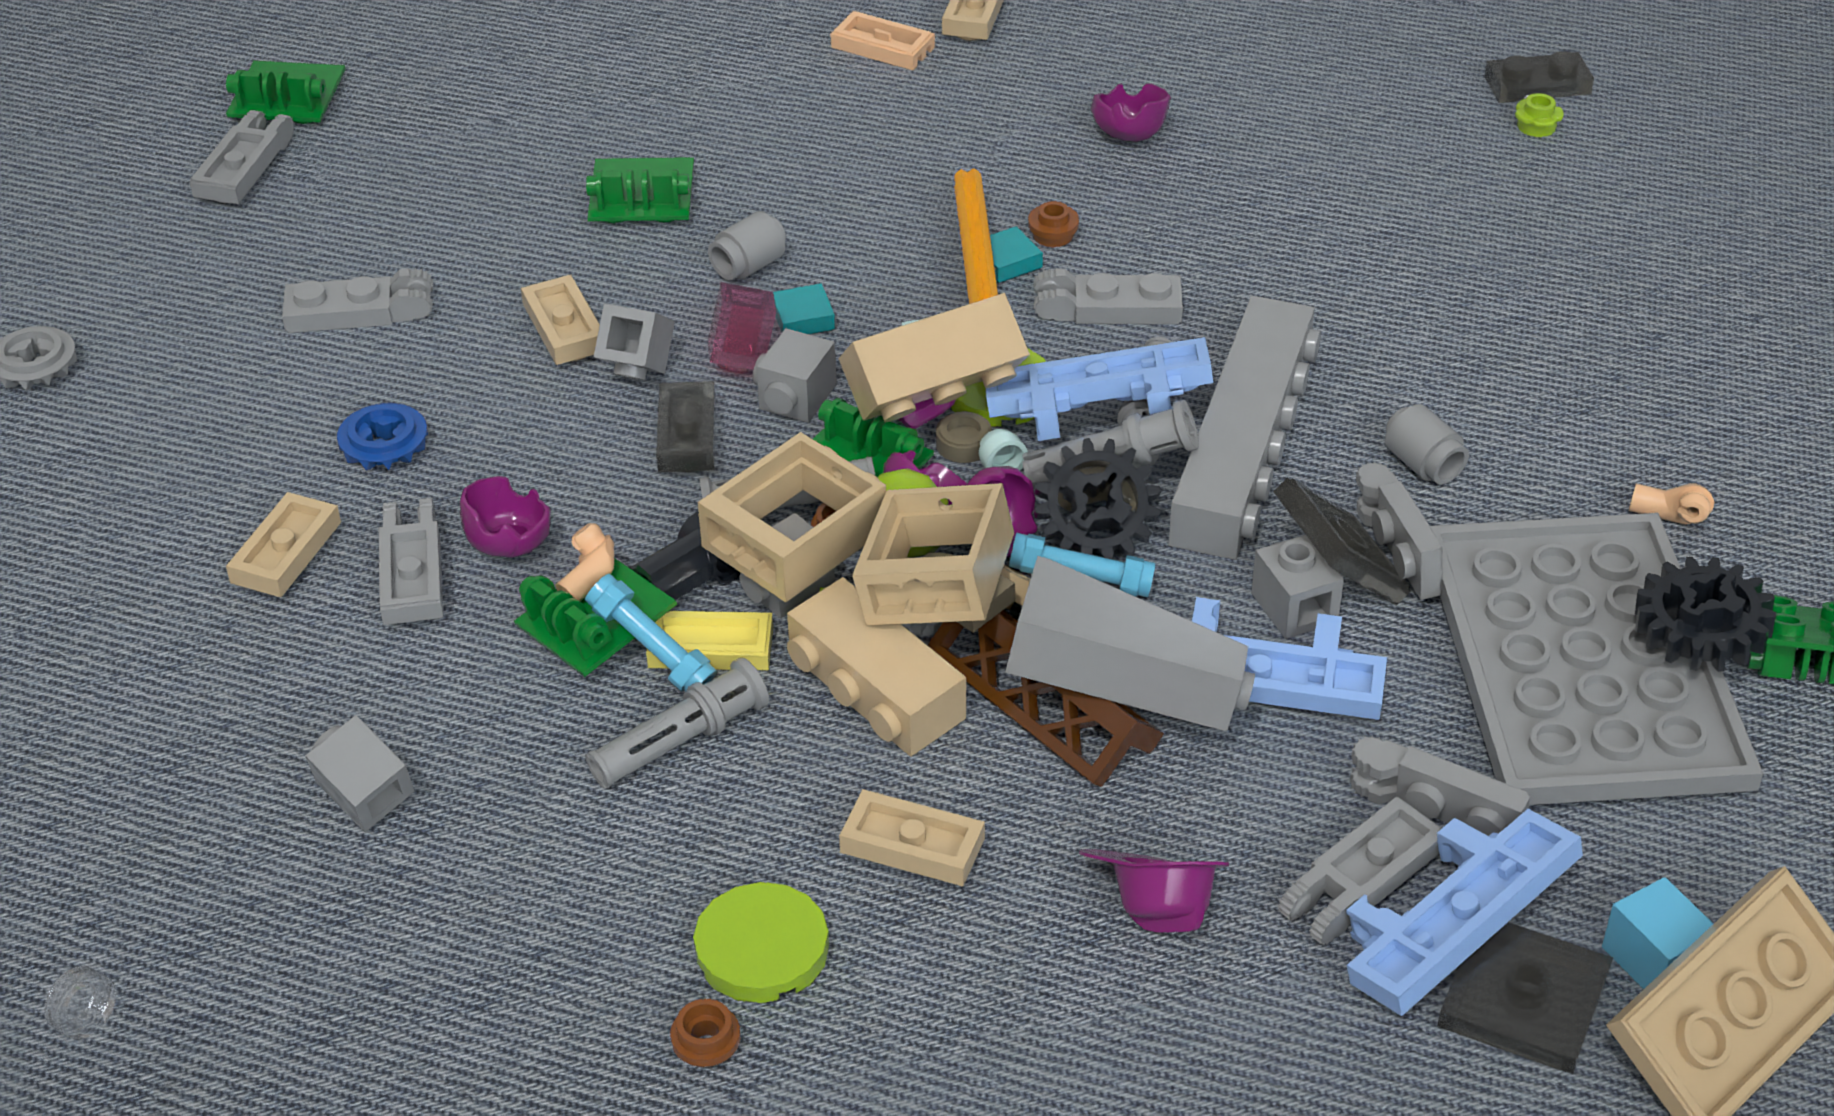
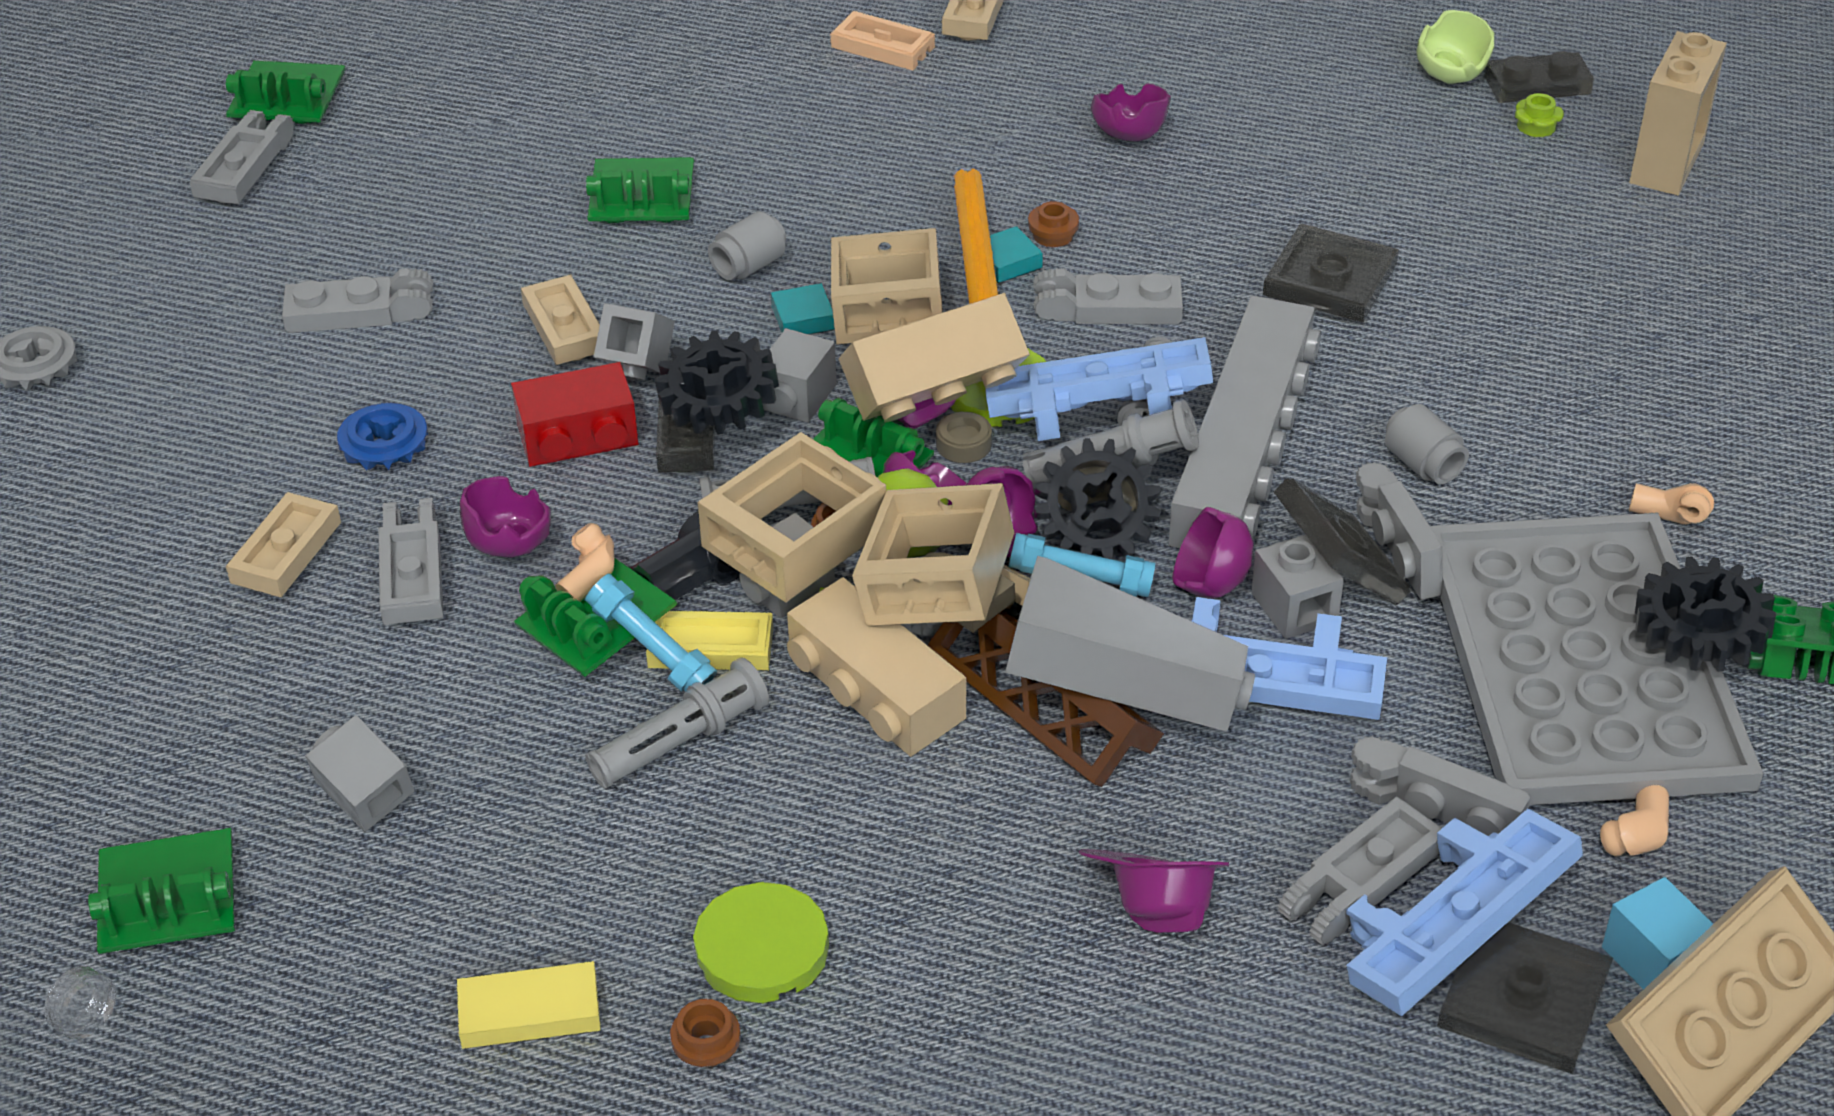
(164, 891): none -> green hinge
(528, 1005): none -> light yellow tile
(575, 414): none -> red brick
(717, 382): none -> black gear
(740, 327): clear pink brick -> none
(866, 275): none -> tan window
(912, 837): tan plate -> none
(996, 452): light aqua hinge -> none
(1214, 555): none -> magenta hair
(1331, 272): none -> clear smoke plate
(1455, 47): none -> yellowish green hair
(1641, 829): none -> light nougat arm
(1677, 112): none -> tan window

